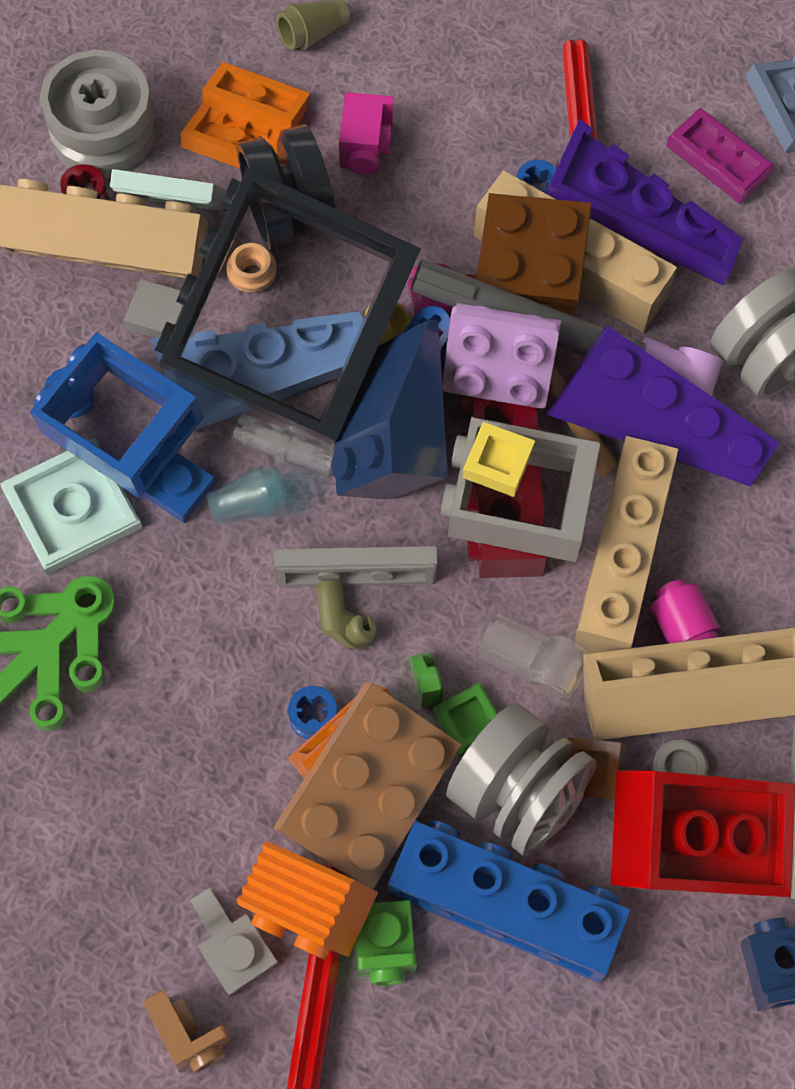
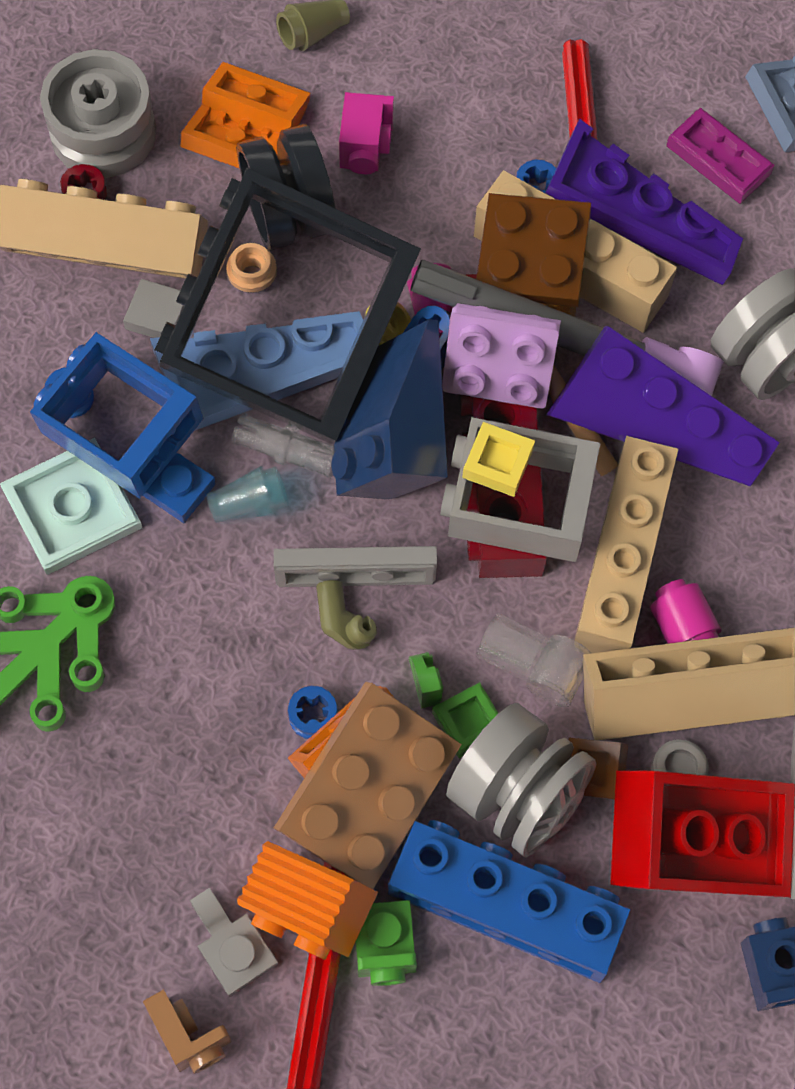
(167, 189): light aqua tile -> none

